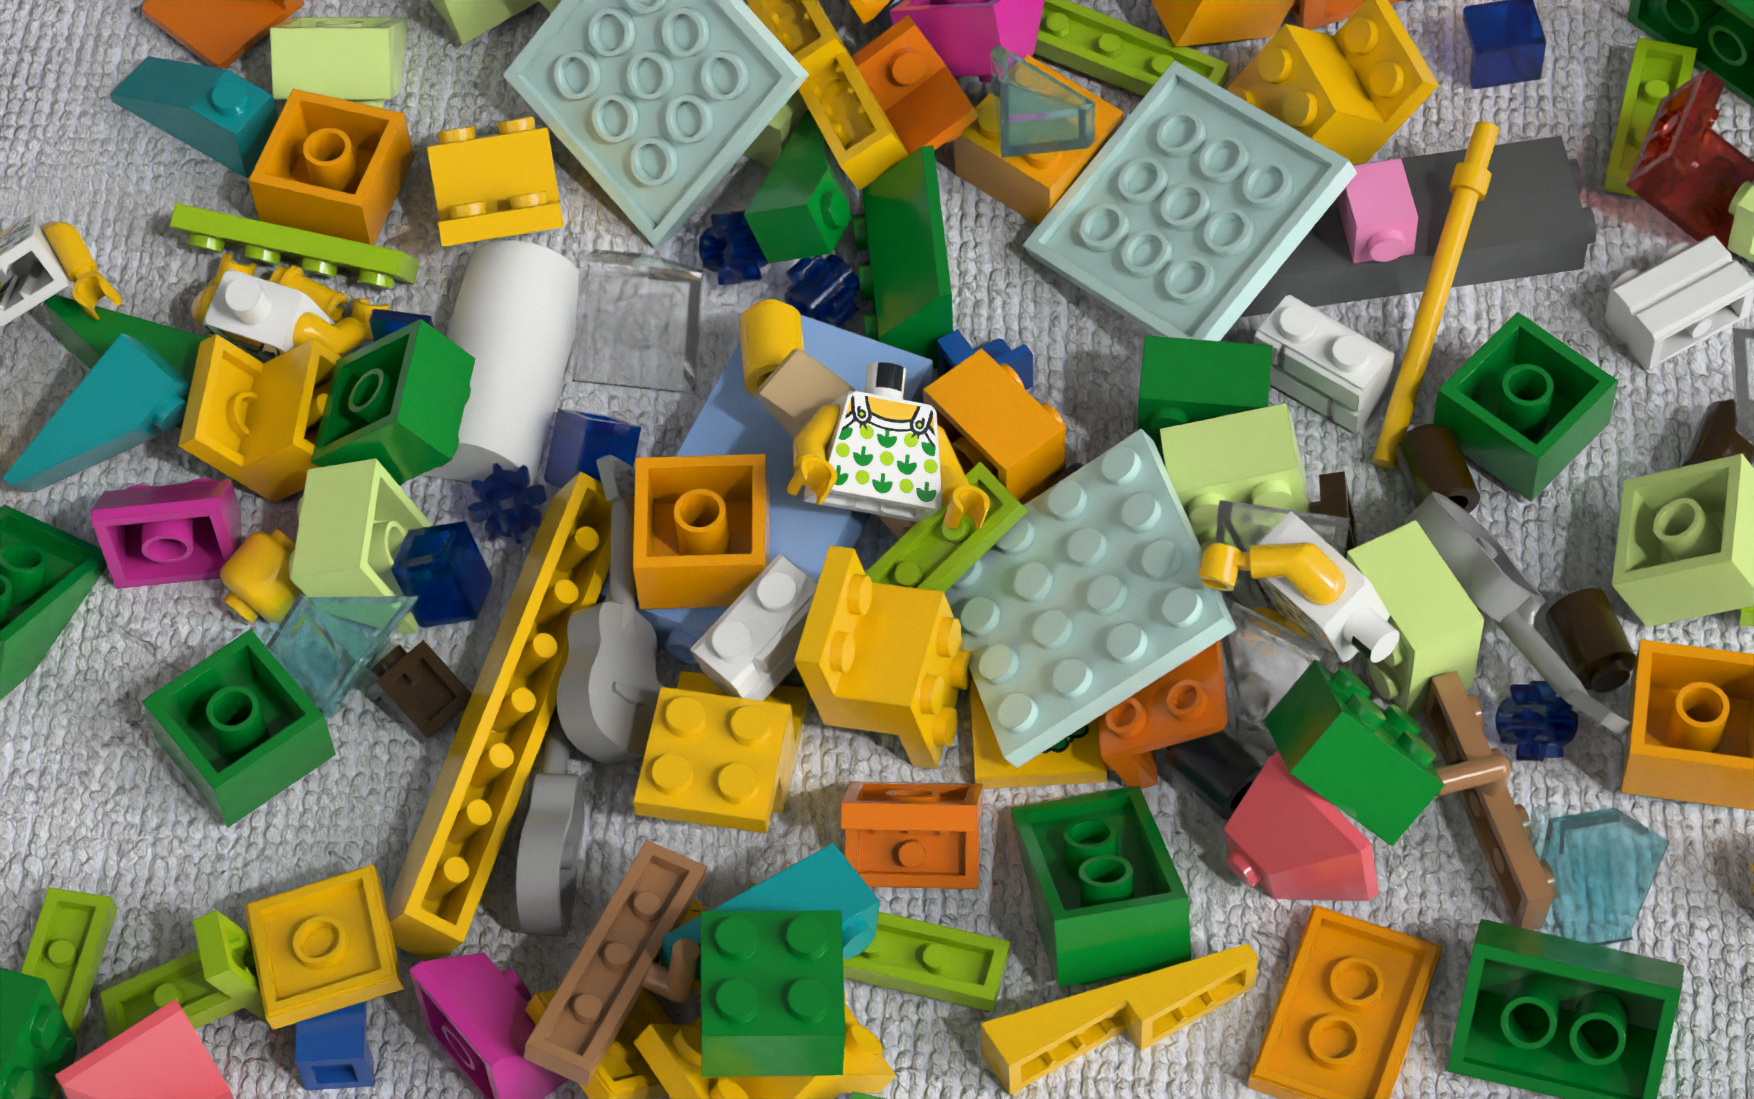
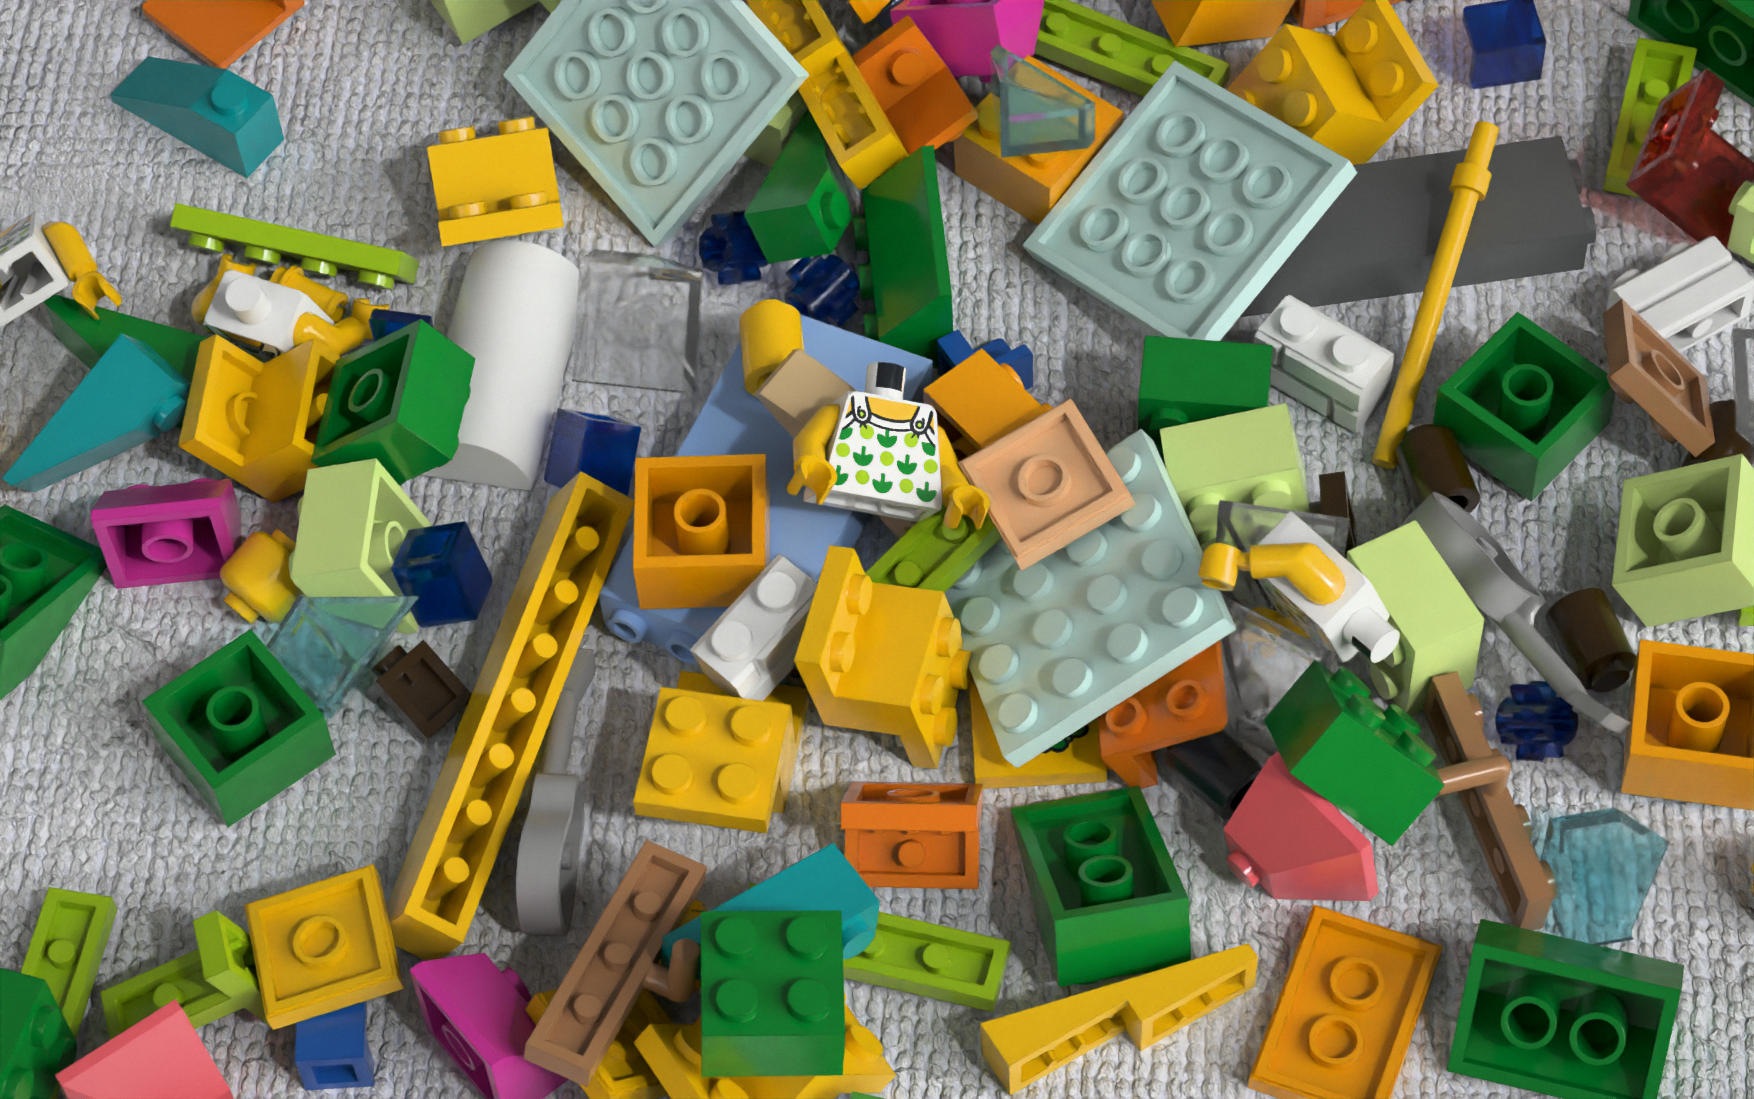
(332, 167): light orange brick -> none
(339, 57): yellowish green slope -> none
(501, 486): clear blue gear -> none
(610, 669): light grey piece -> none
(1047, 484): none -> light nougat plate
(1378, 212): bright pink brick -> none
(1658, 379): none -> medium nougat plate

